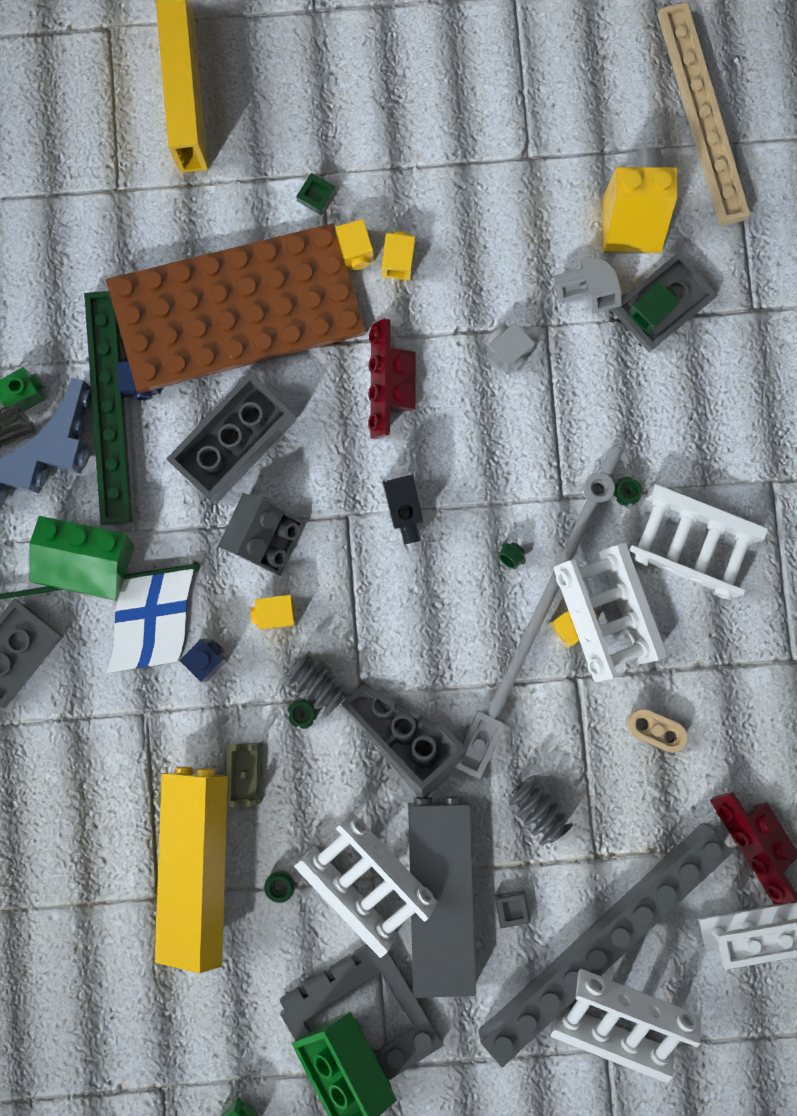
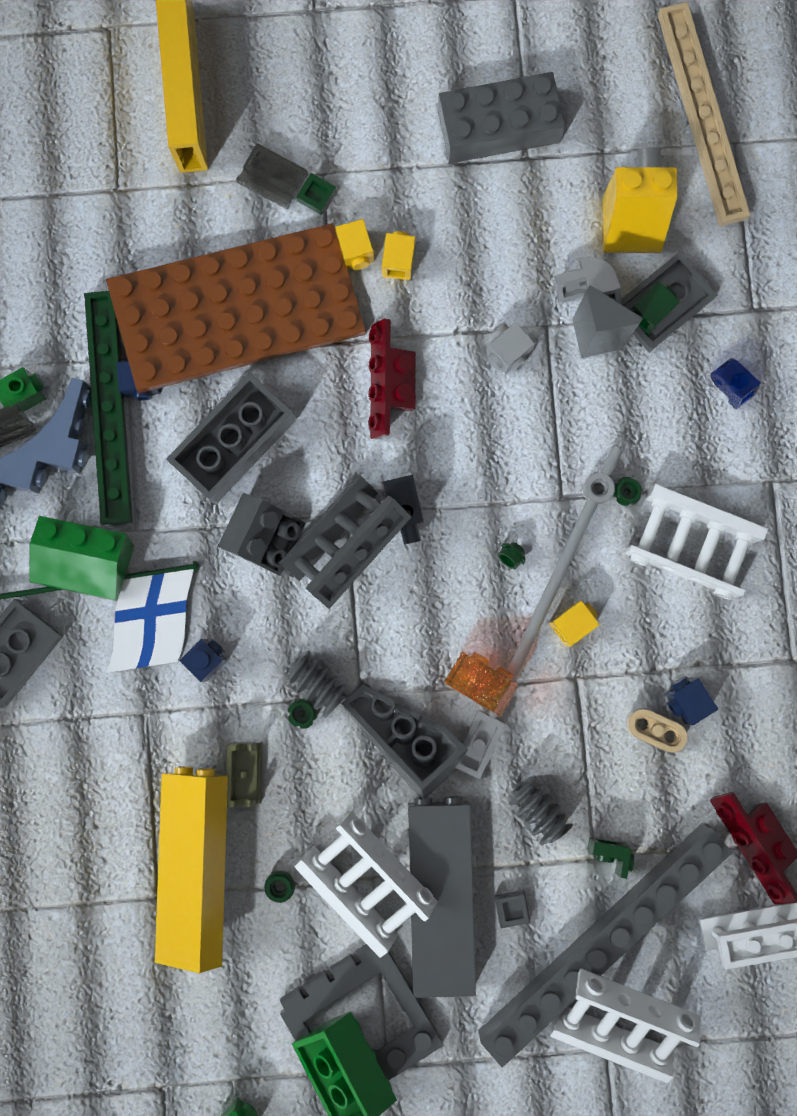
(272, 176): none -> clear smoke plate
(274, 612): yellow brick -> none
(356, 553): none -> dark grey fence
(481, 683): none -> clear orange brick
(500, 117): none -> dark grey brick
(602, 324): none -> dark grey slope
(608, 850): none -> dark green bracket
(632, 605): white fence -> none
(690, 700): none -> dark blue brick
(735, 382): none -> clear blue leg

